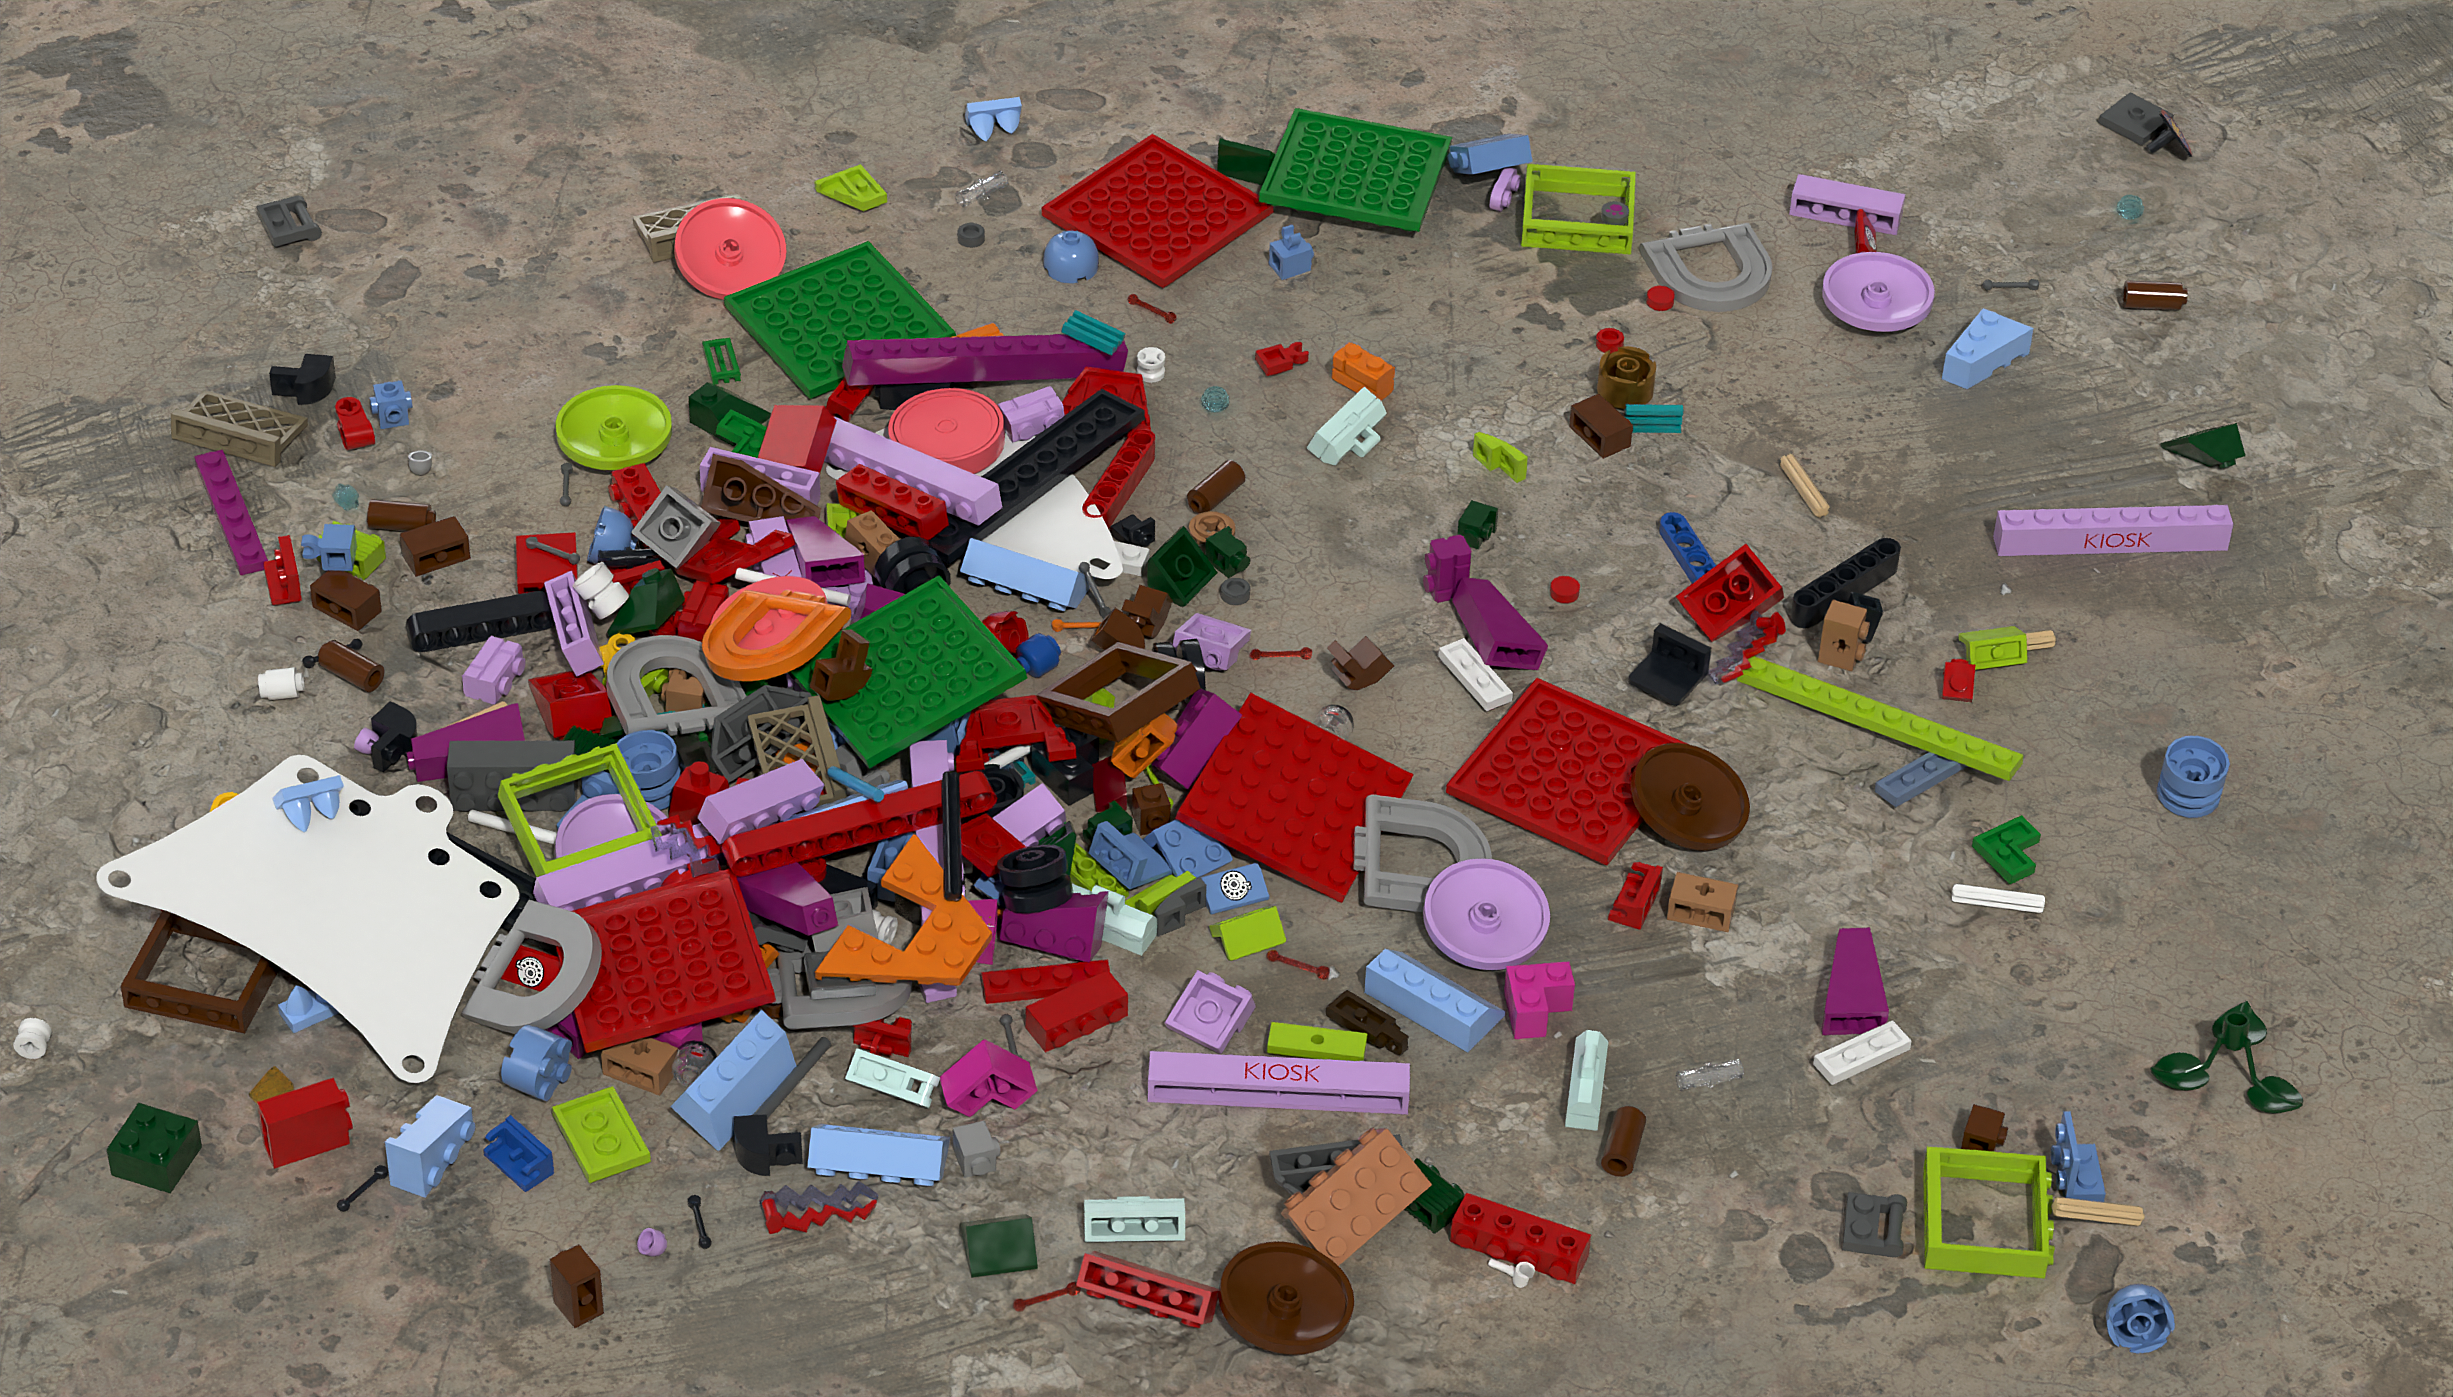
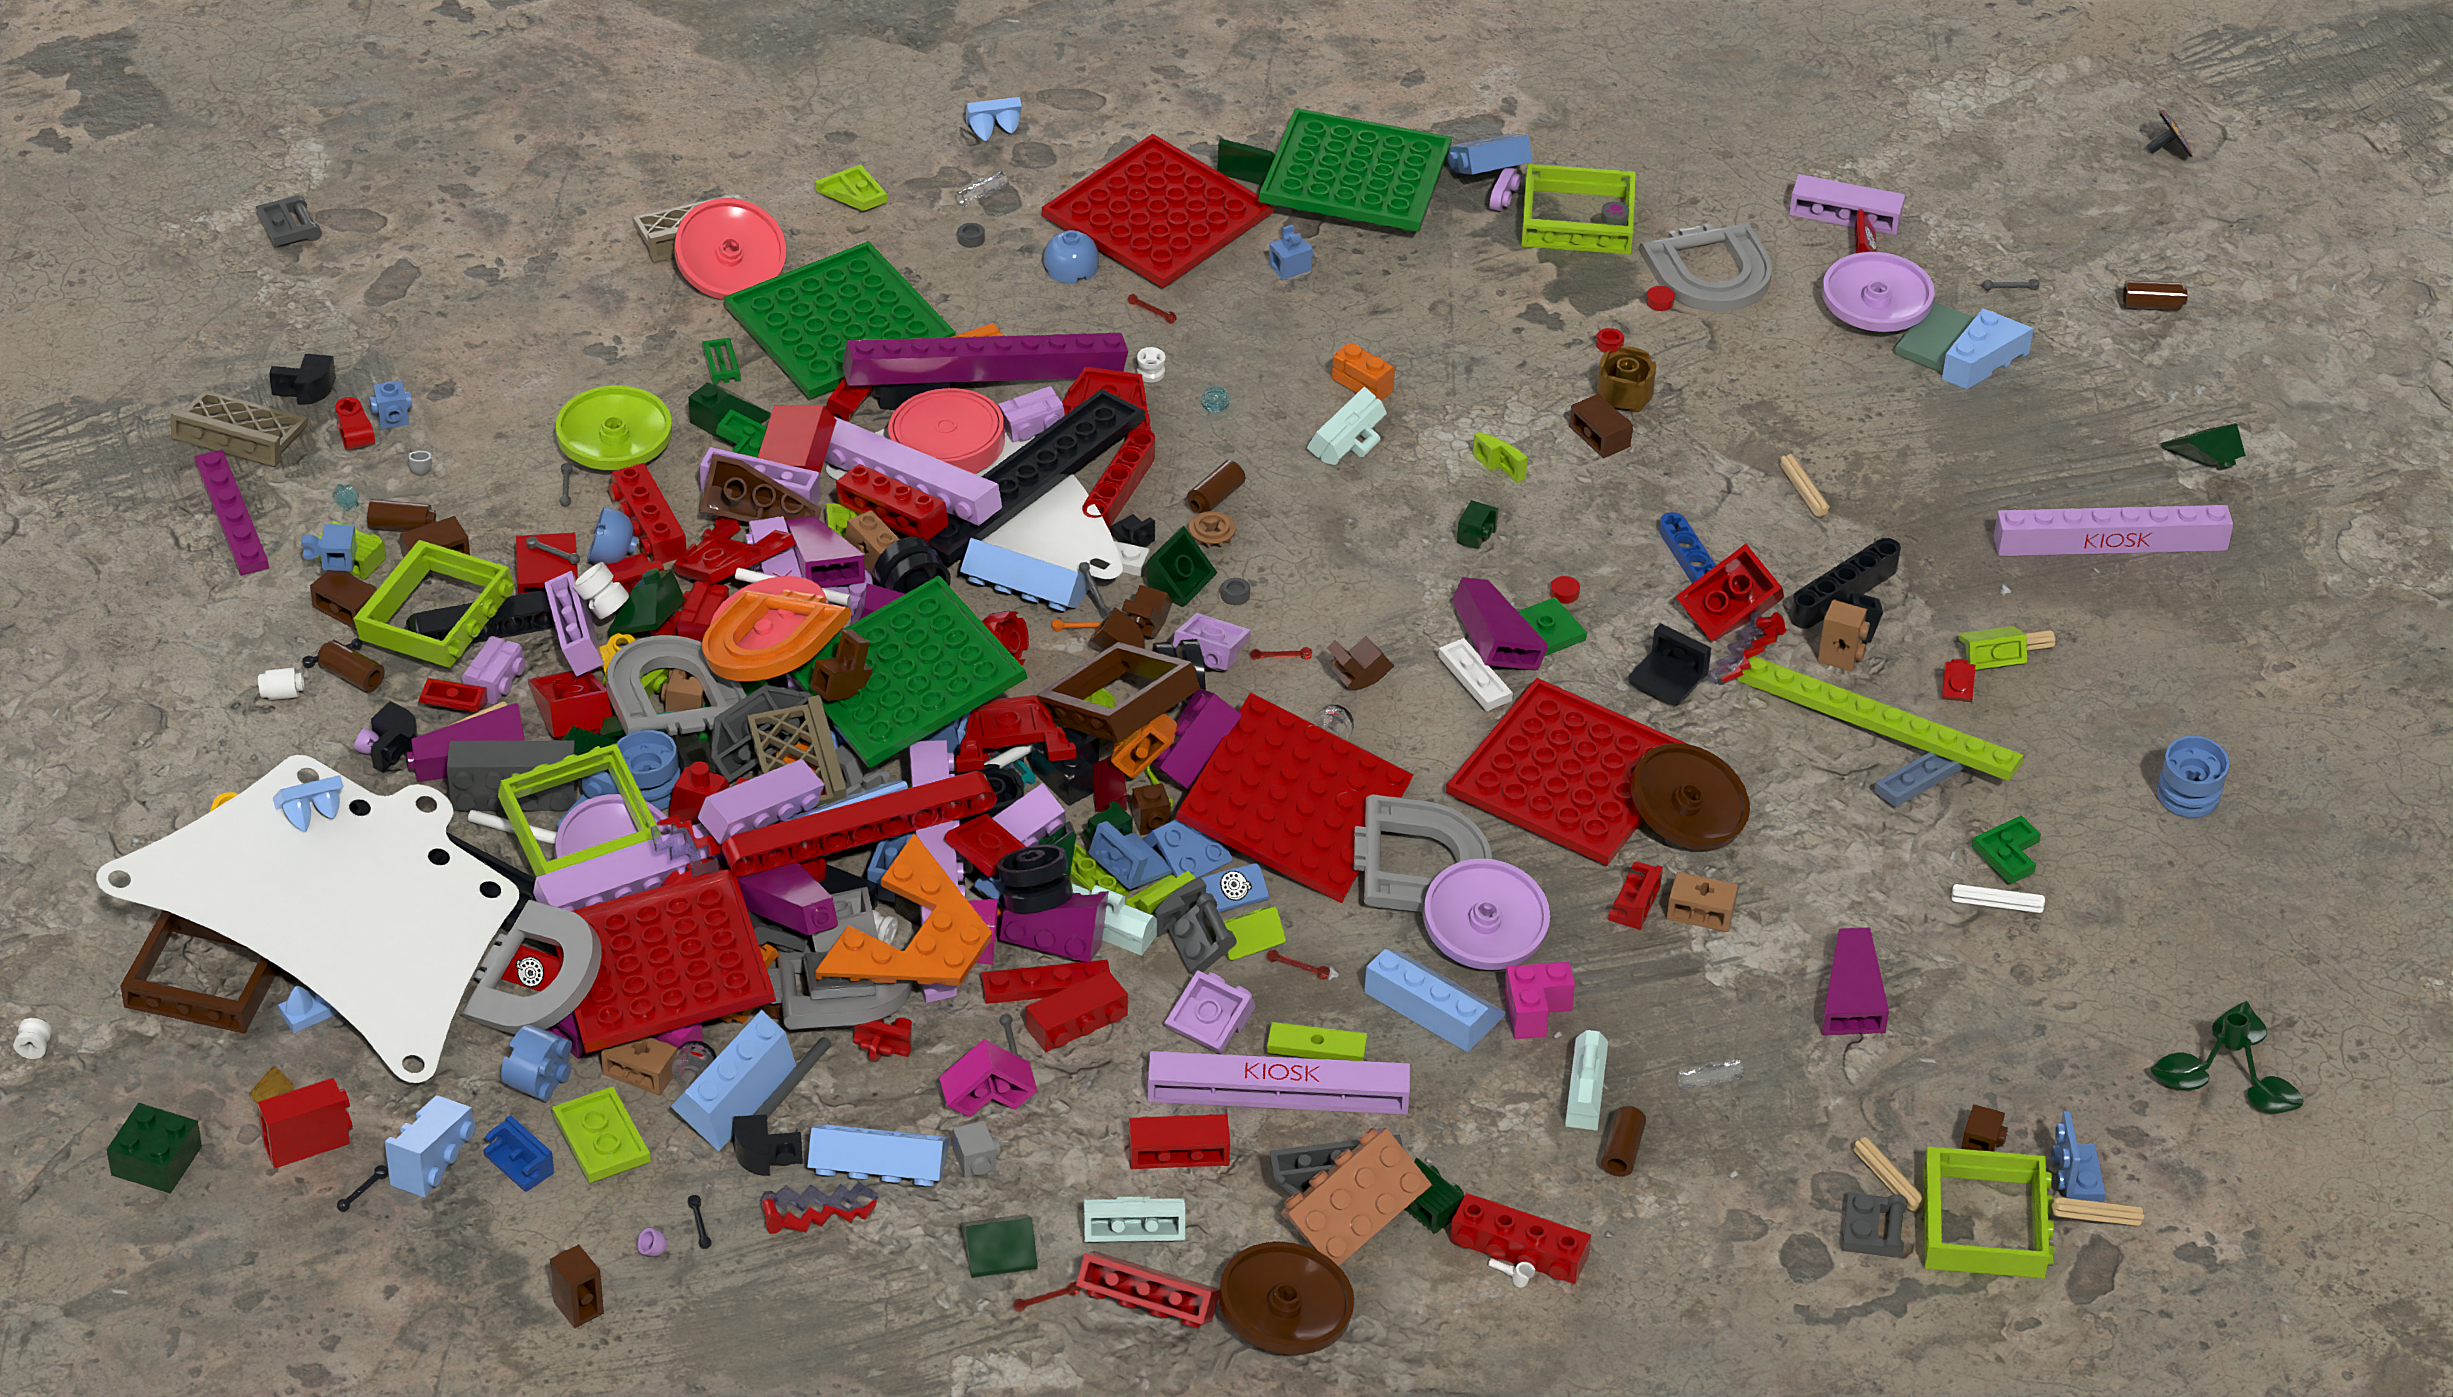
(283, 574): red bracket -> none
(403, 580): none -> lime window
(453, 695): none -> red slope
(627, 558): black pin -> none
(675, 527): light grey slope -> none
(855, 783): dark azure bar -> none
(891, 1078): light aqua plate -> none
(951, 836): black axle -> none
(1038, 654): blue head -> none
(1093, 332): teal tile -> none
(1179, 1141): none -> red brick
(1193, 938): none -> dark grey plate
(1227, 552): dark green brick -> none
(1277, 359): red plate -> none
(1364, 1017): dark brown hinge -> none
(1446, 565): magenta brick -> none
(1554, 625): none -> green plate
(1658, 419): teal tile -> none
(1862, 1052): white plate -> none
(1888, 1173): none -> tan axle
(1933, 336): none -> sand green tile
(2130, 207): clear light blue plate -> none
(2134, 118): dark grey plate -> none
(2139, 1318): medium blue cylinder -> none

